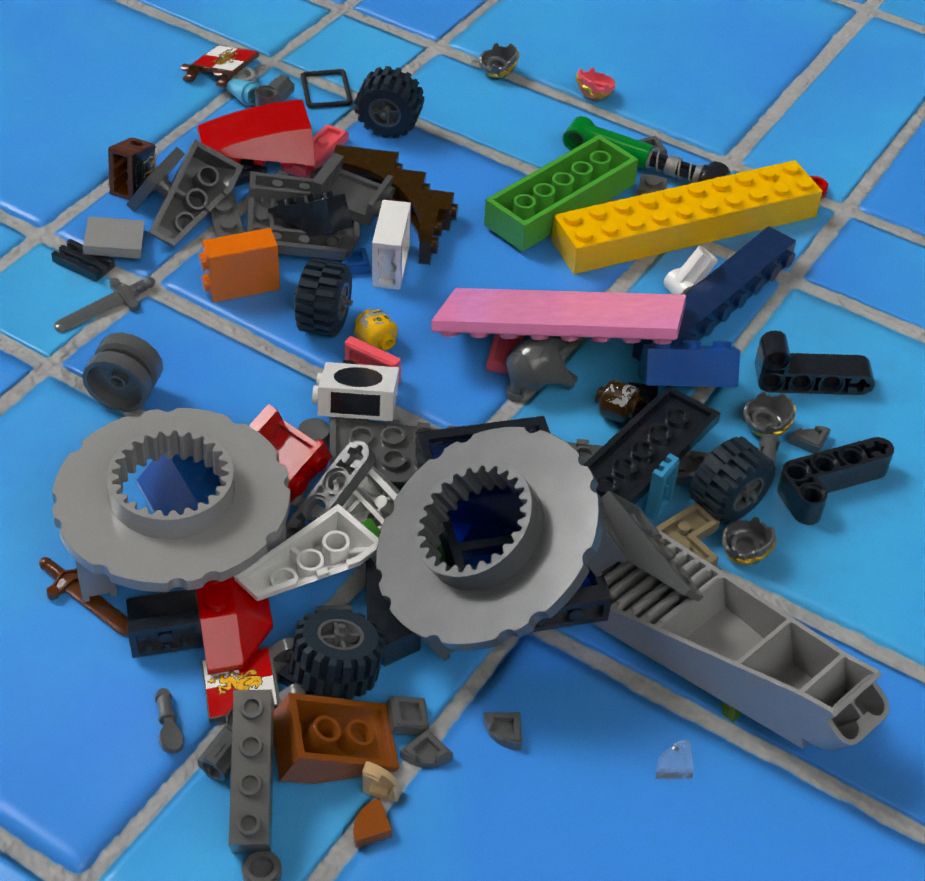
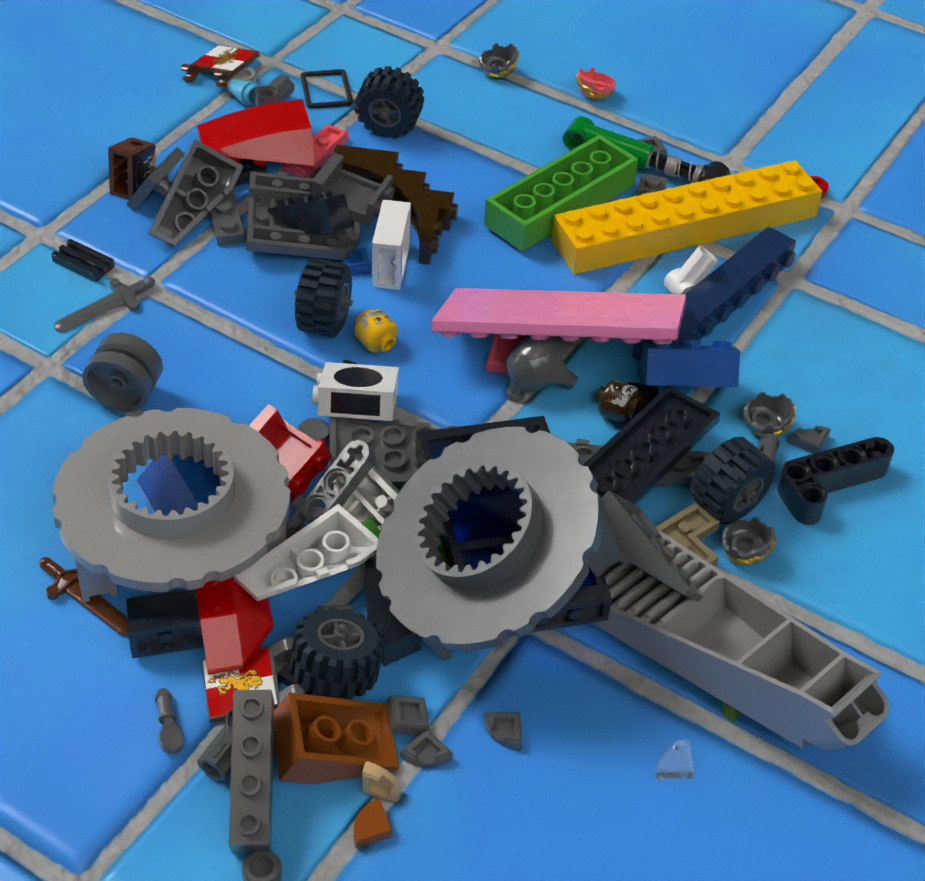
(114, 237): light grey tile -> none
(240, 265): orange brick -> none
(366, 354): coral tile -> none
(662, 487): dark azure tile -> none
(809, 373): black beam -> none

